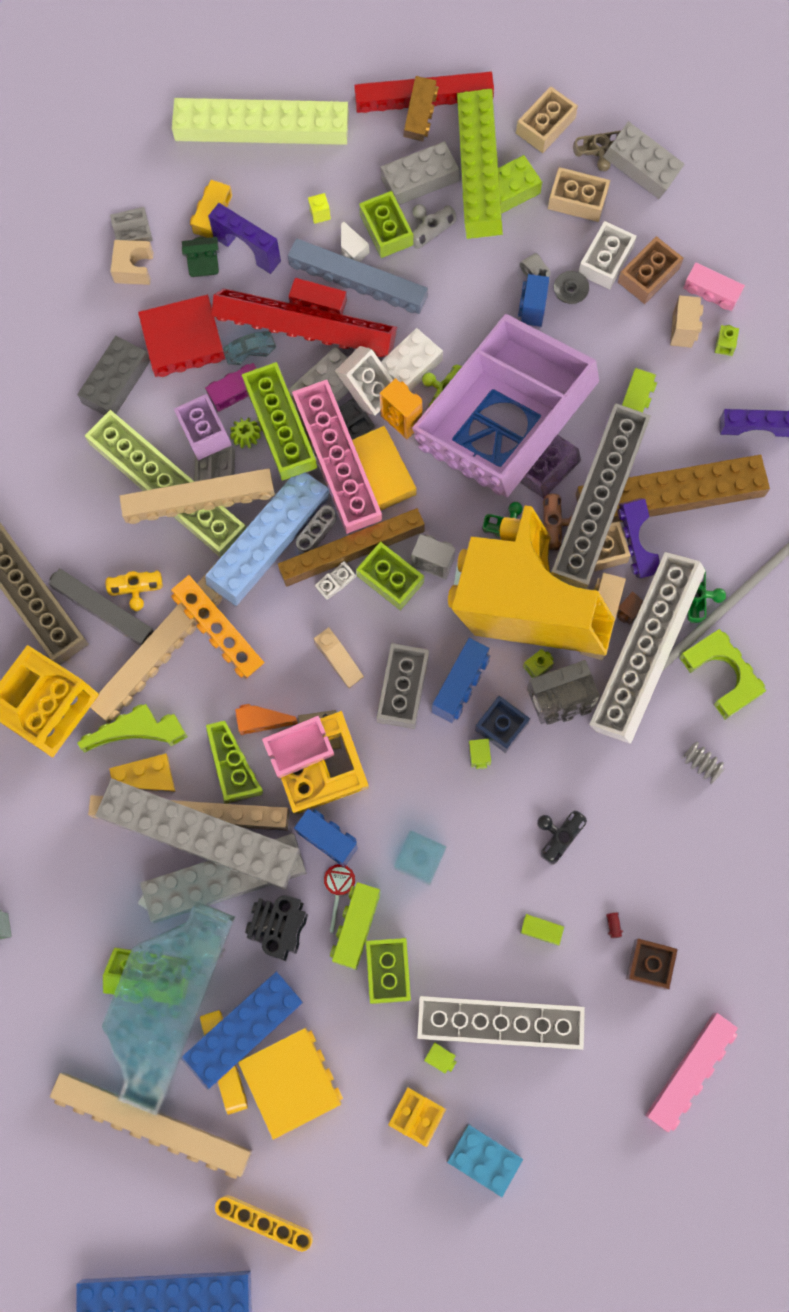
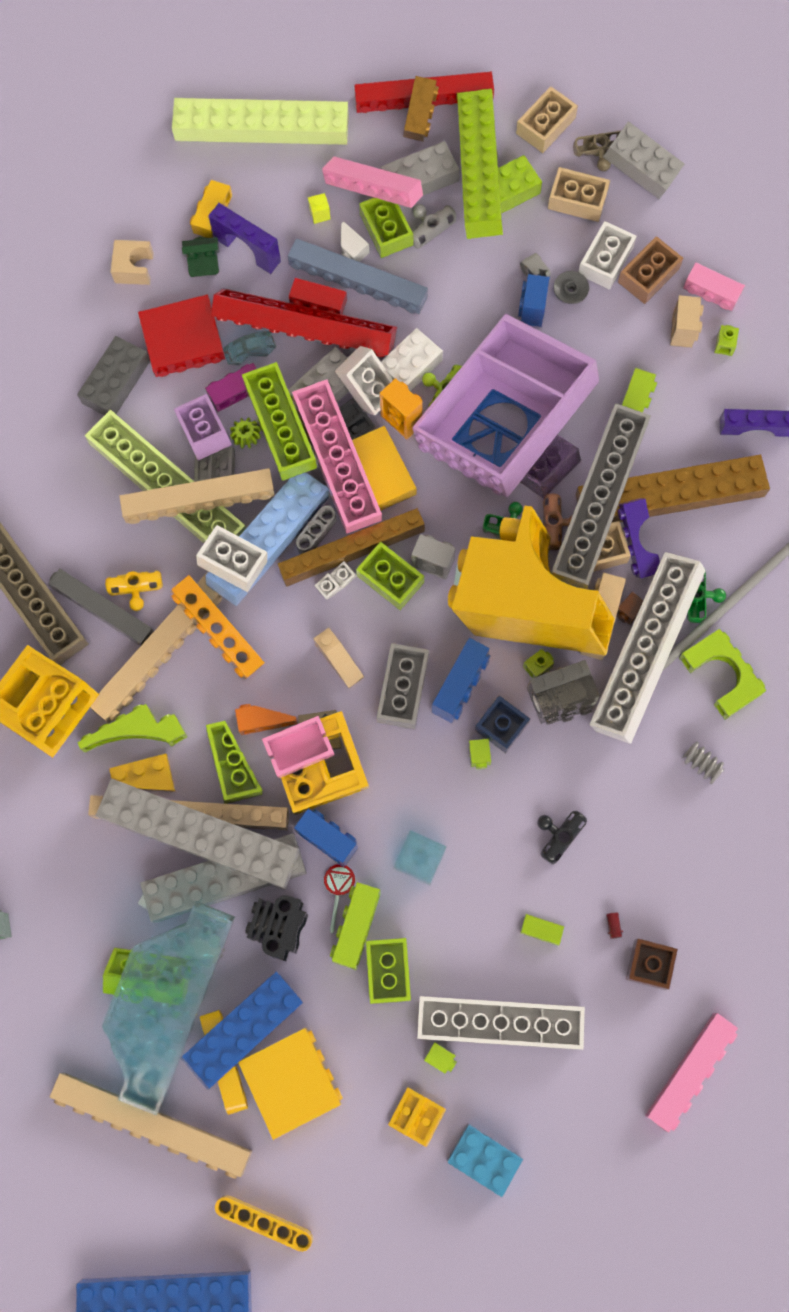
(131, 225): light grey slope -> none
(231, 558): none -> white brick
(372, 182): none -> bright pink brick

